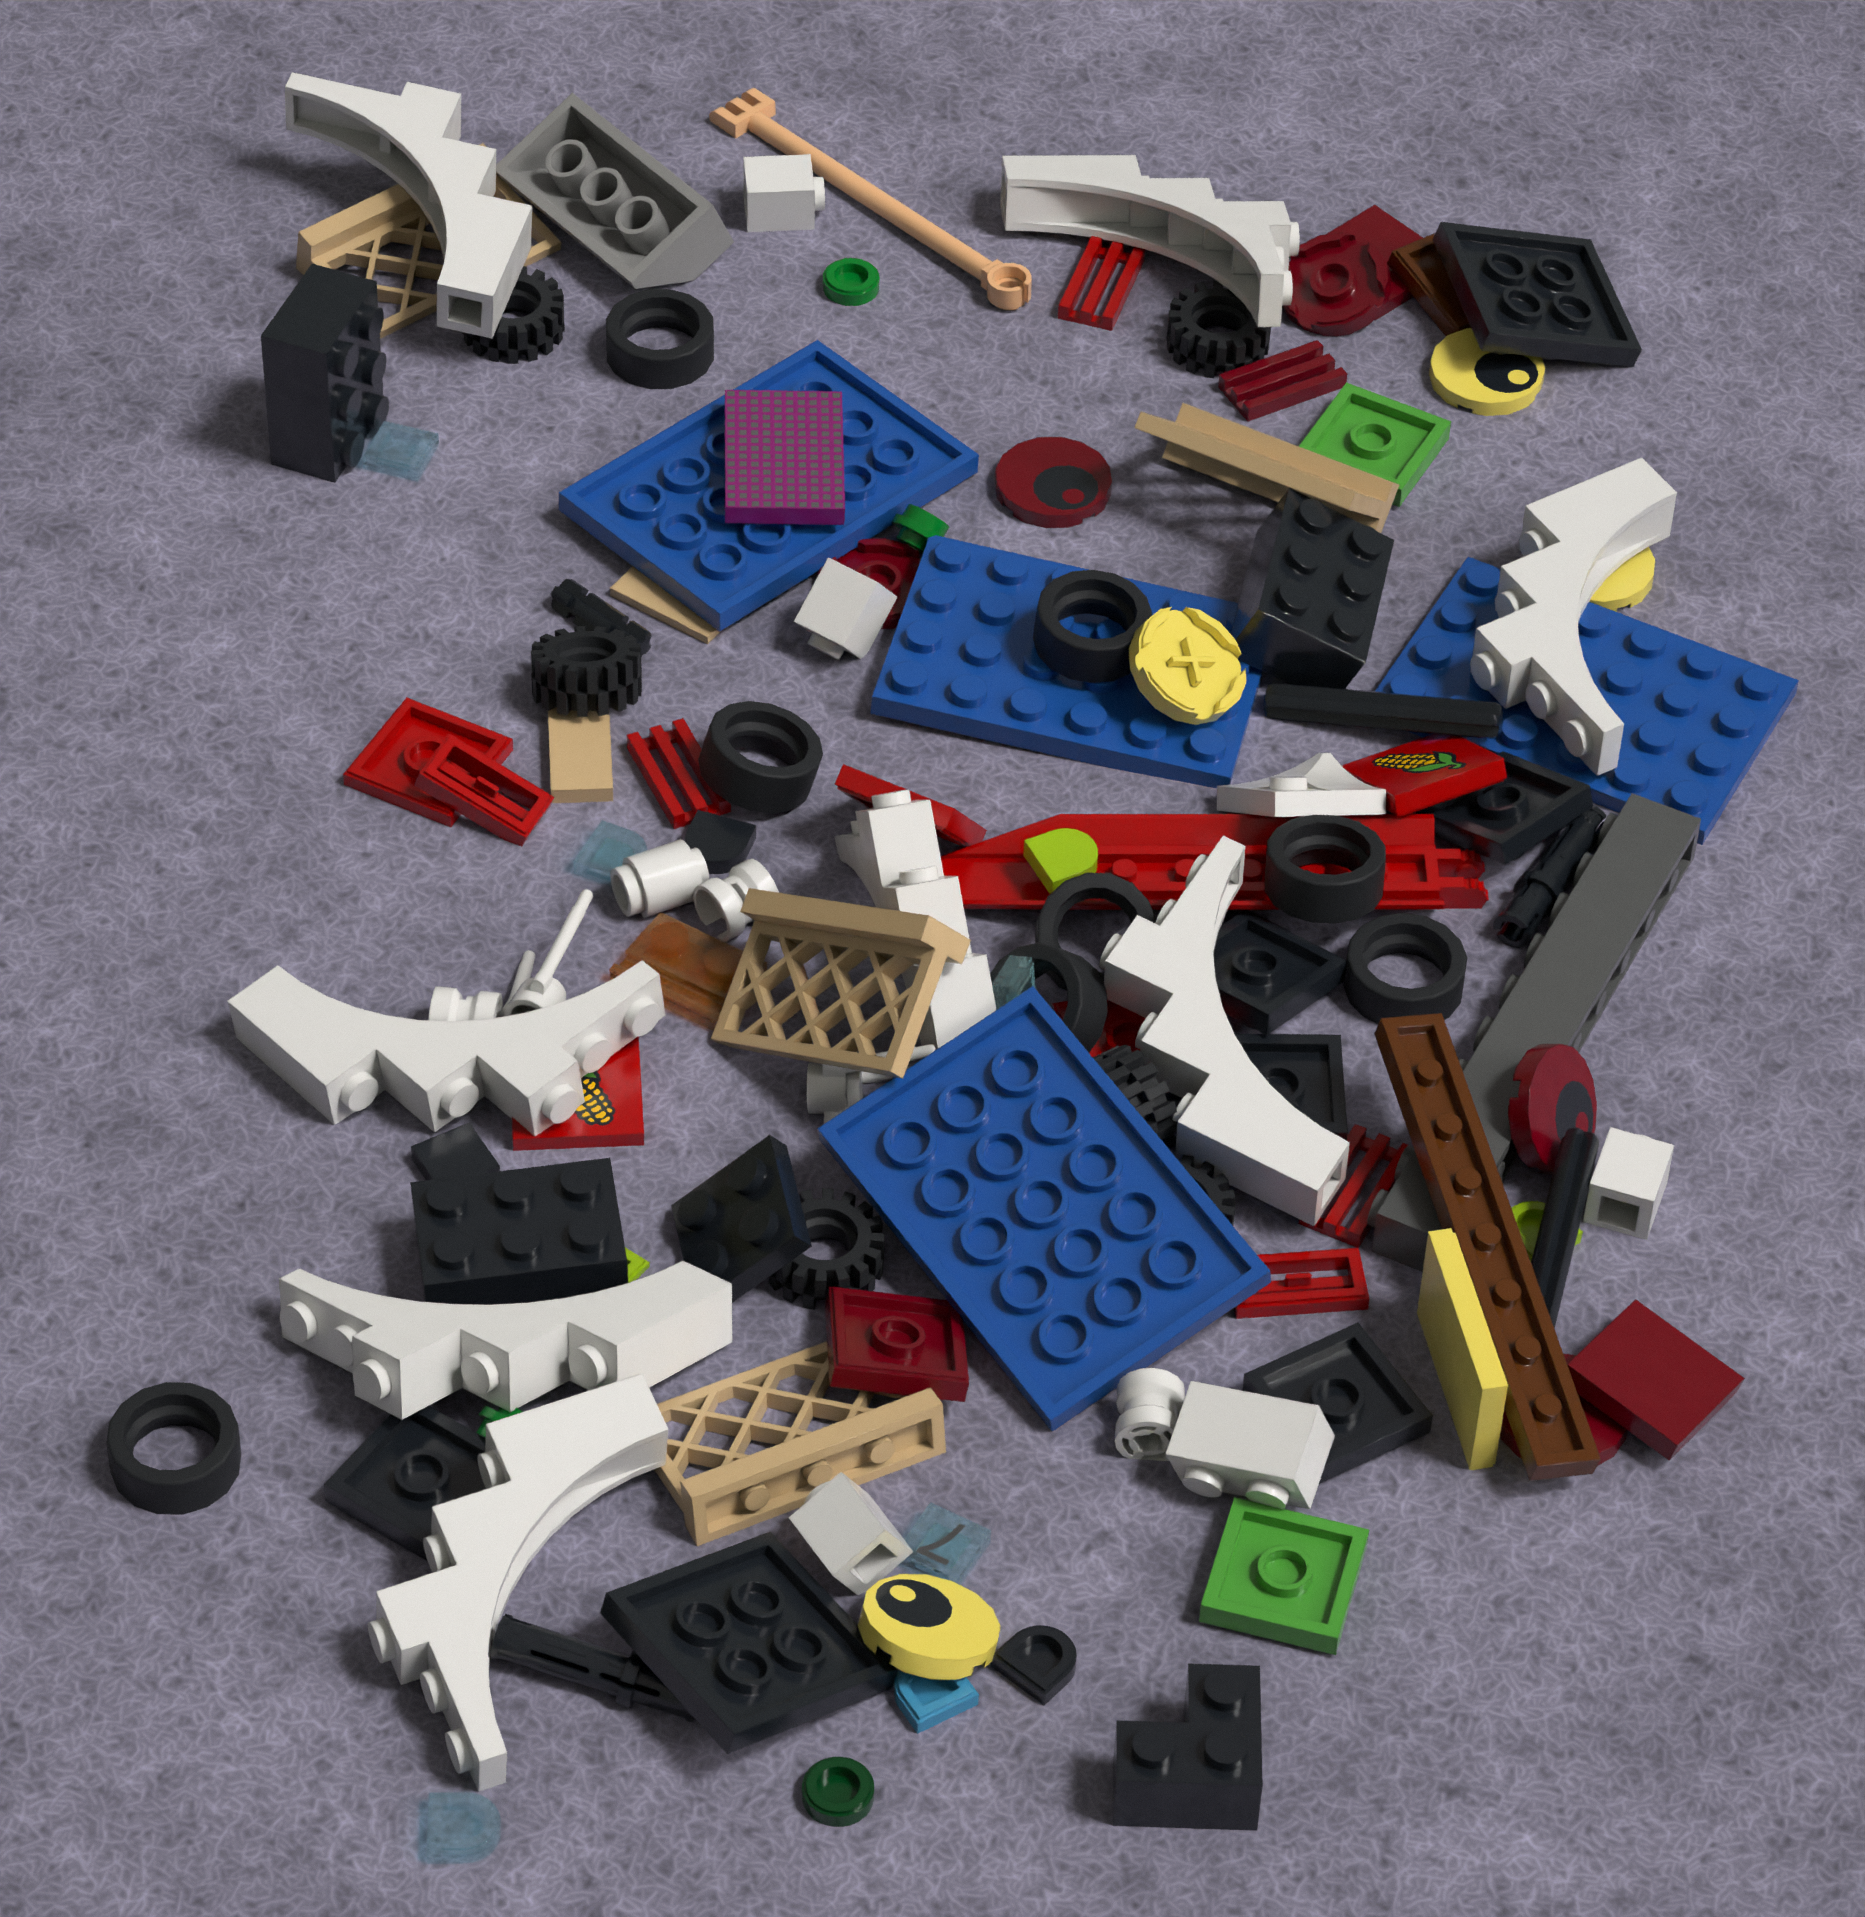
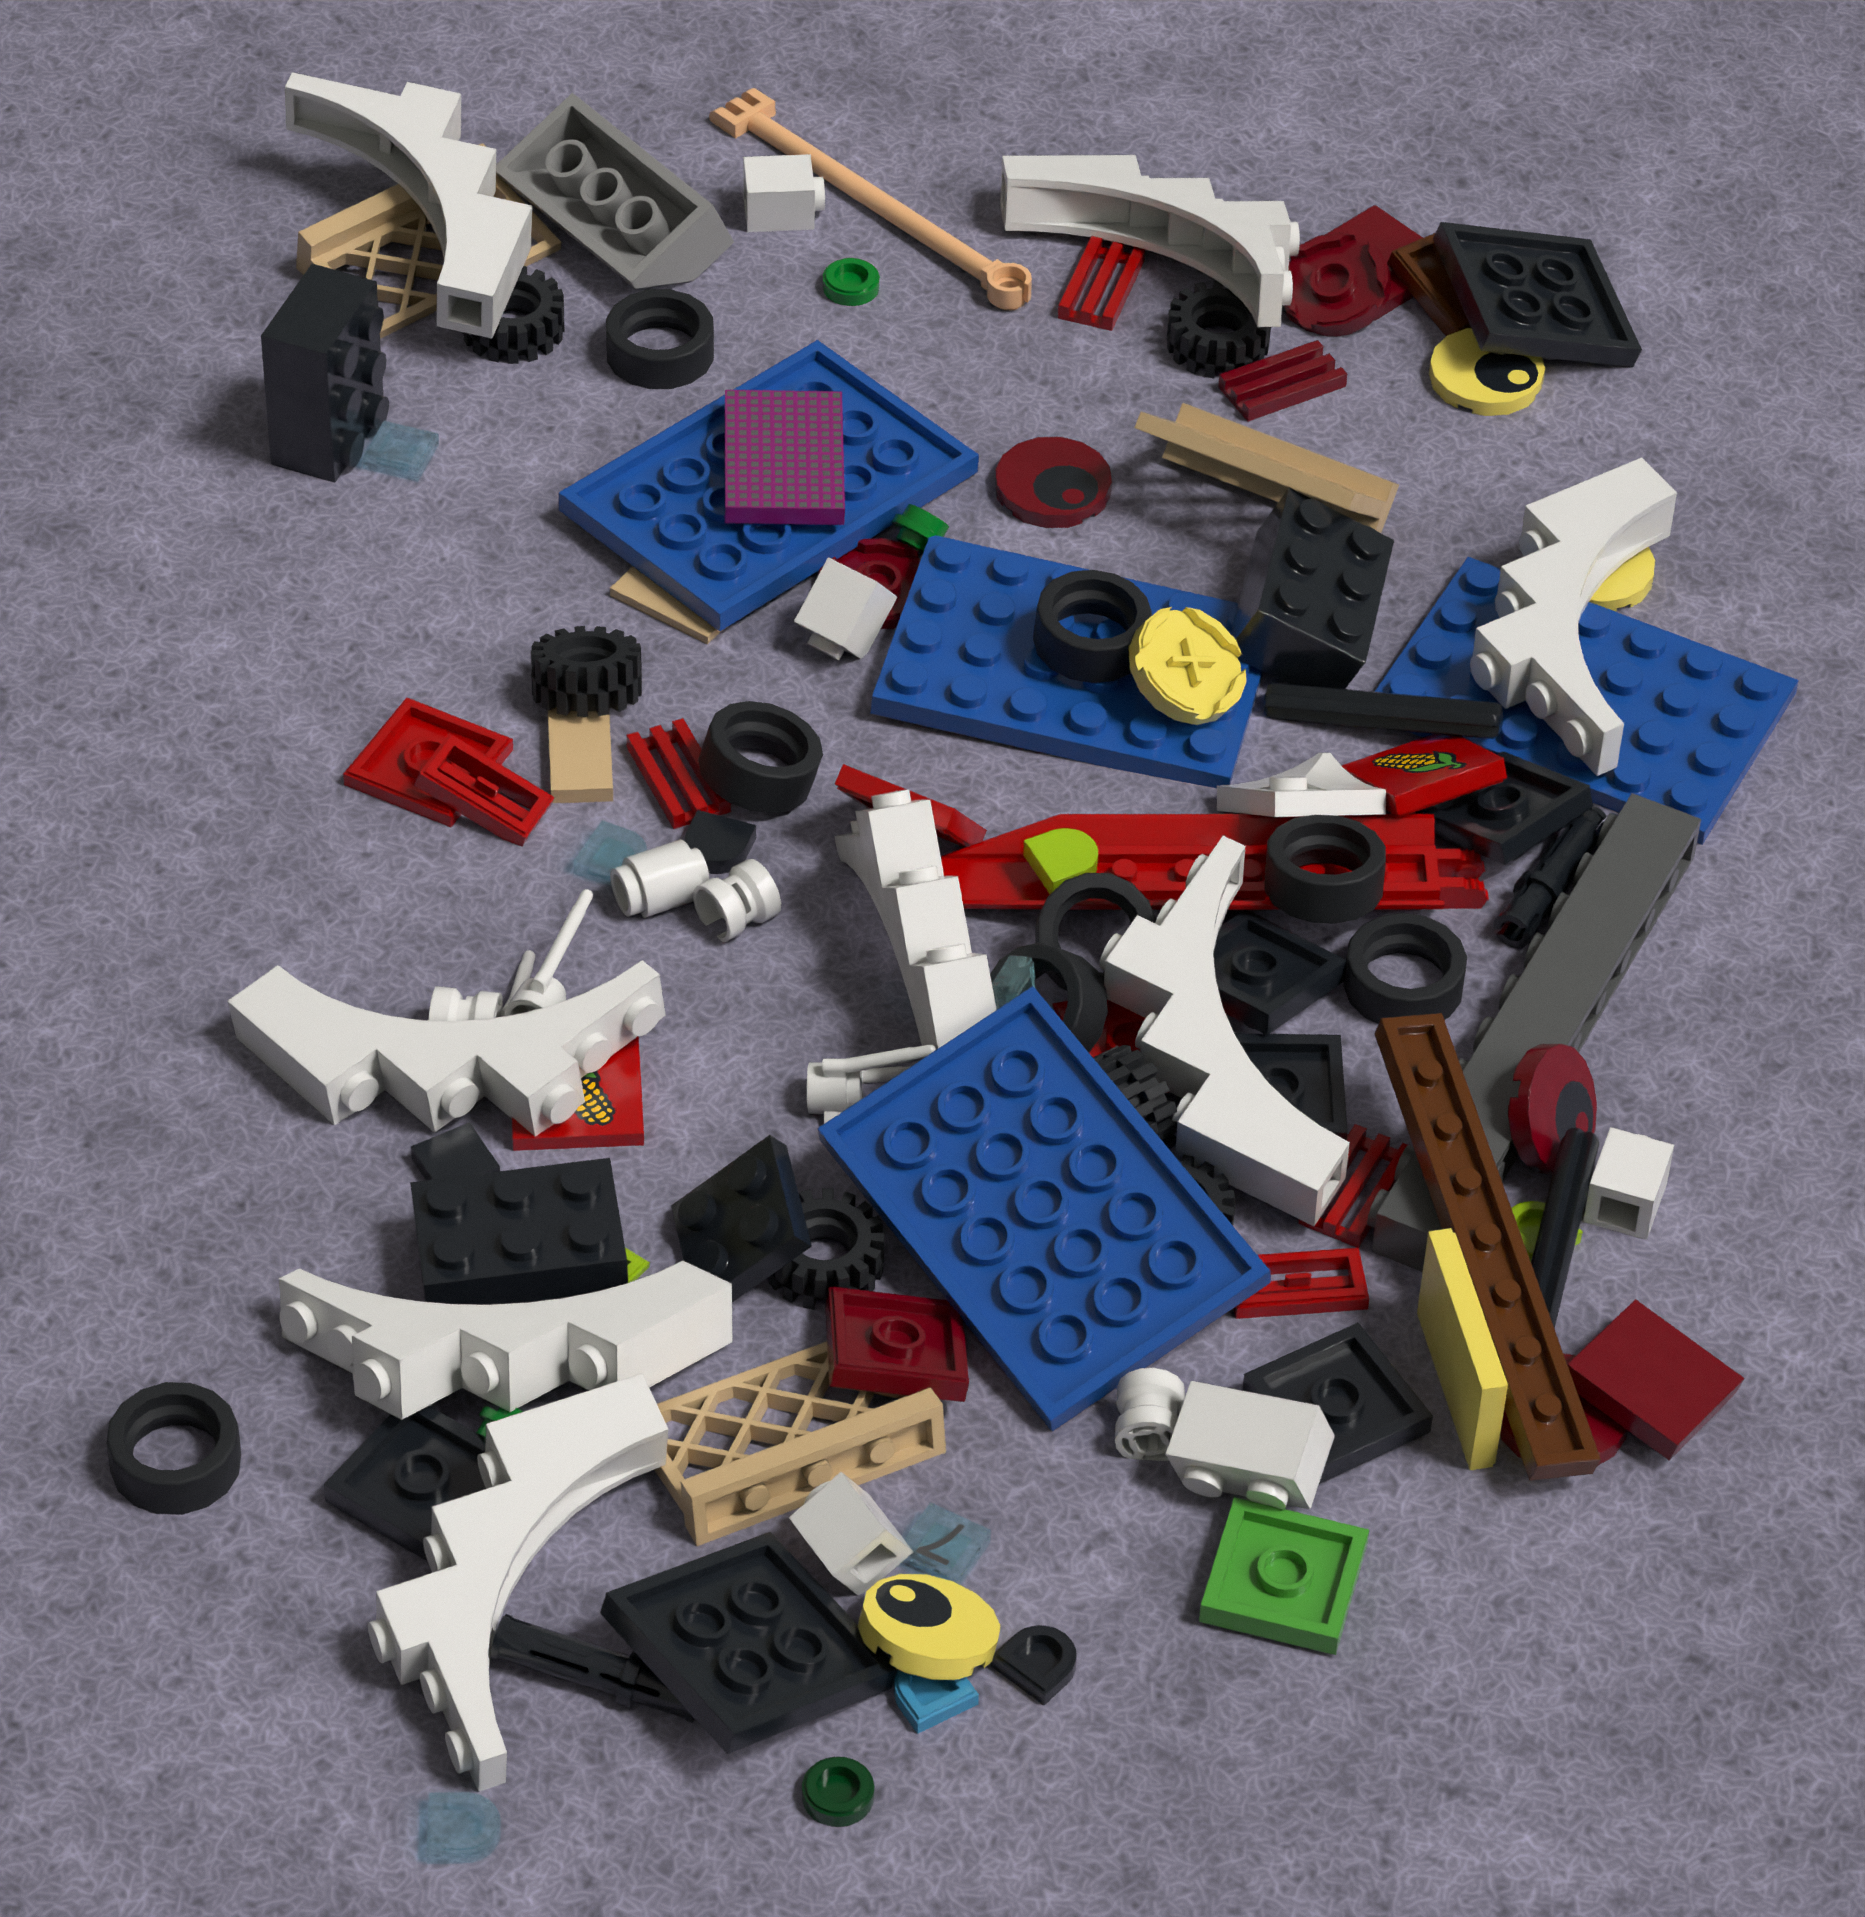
(593, 611): black axle -> none
(691, 967): clear orange plate -> none
(836, 928): tan fence -> none
(1199, 1769): black brick -> none
(1379, 437): bright green plate -> none

